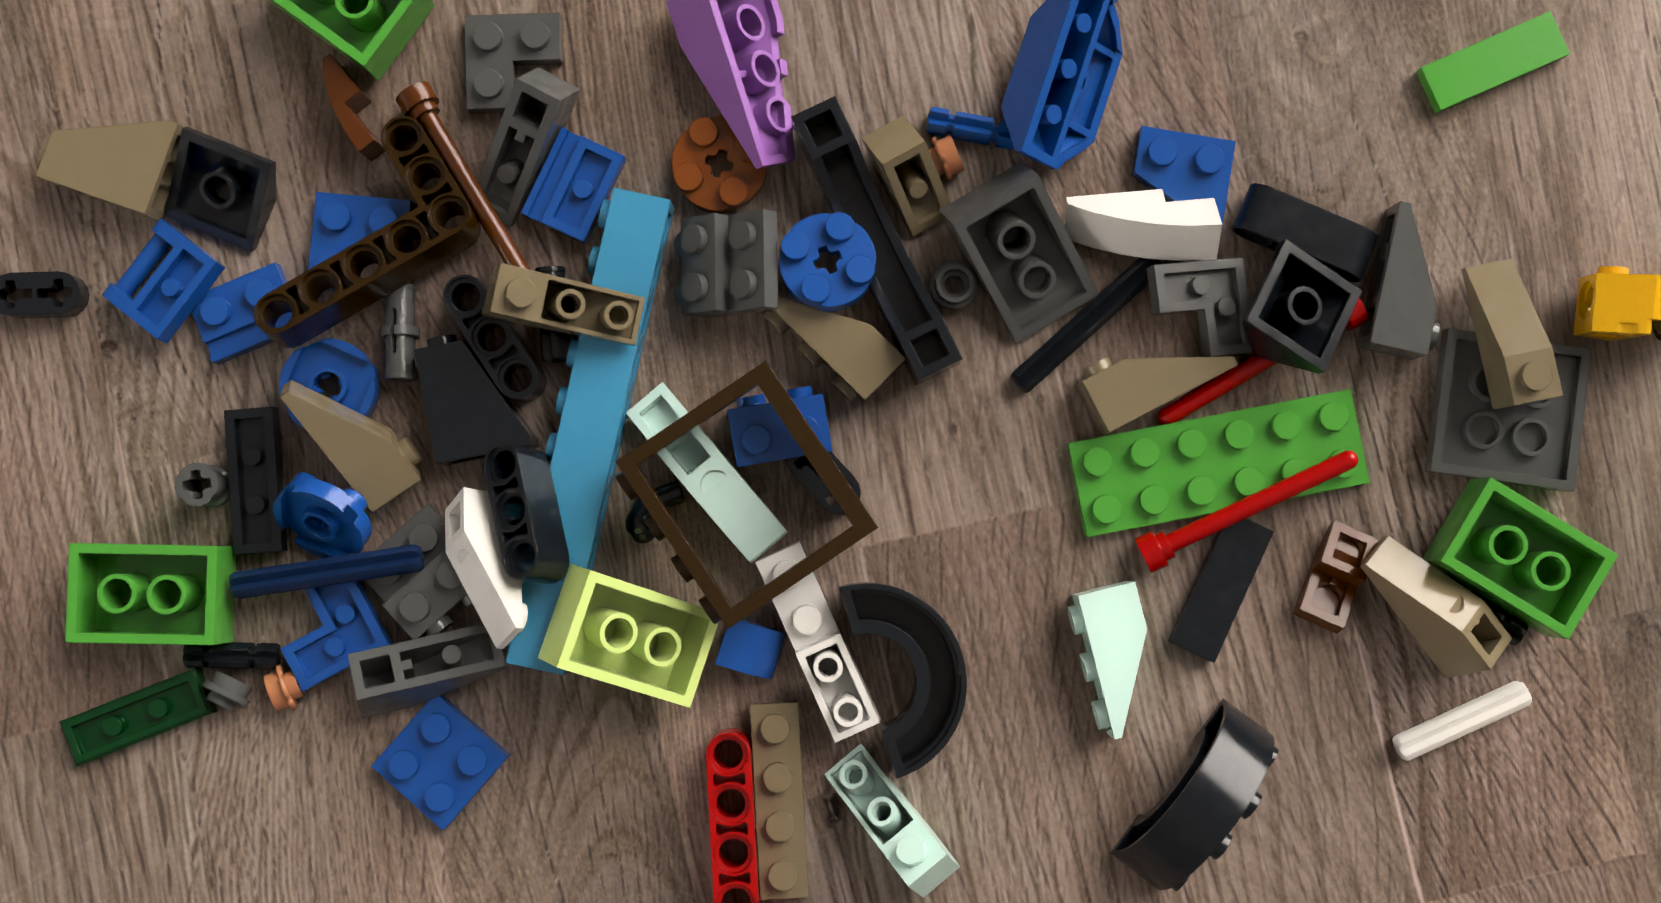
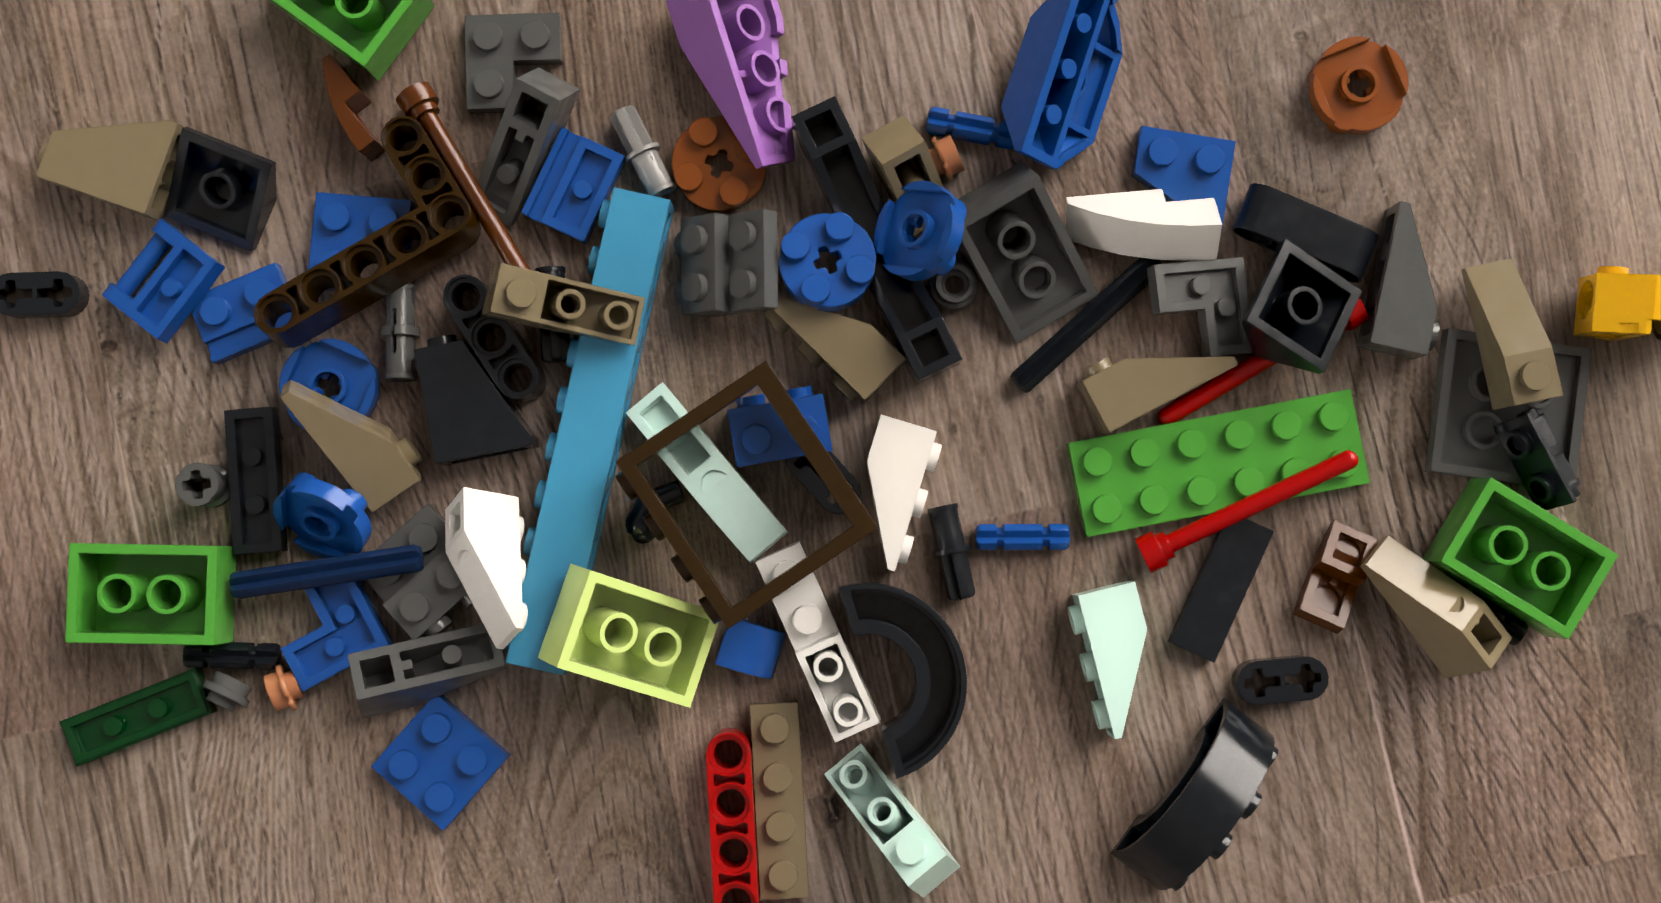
(526, 513): black beam -> none
(642, 152): none -> light grey axle
(895, 474): none -> white slope
(940, 240): none -> blue plate
(952, 552): none -> black axle
(1022, 537): none -> blue axle
(1278, 668): none -> black beam
(1368, 61): none -> dark orange plate
(1462, 720): white axle -> none
(1492, 62): bright green tile -> none
(1528, 444): none -> black hinge

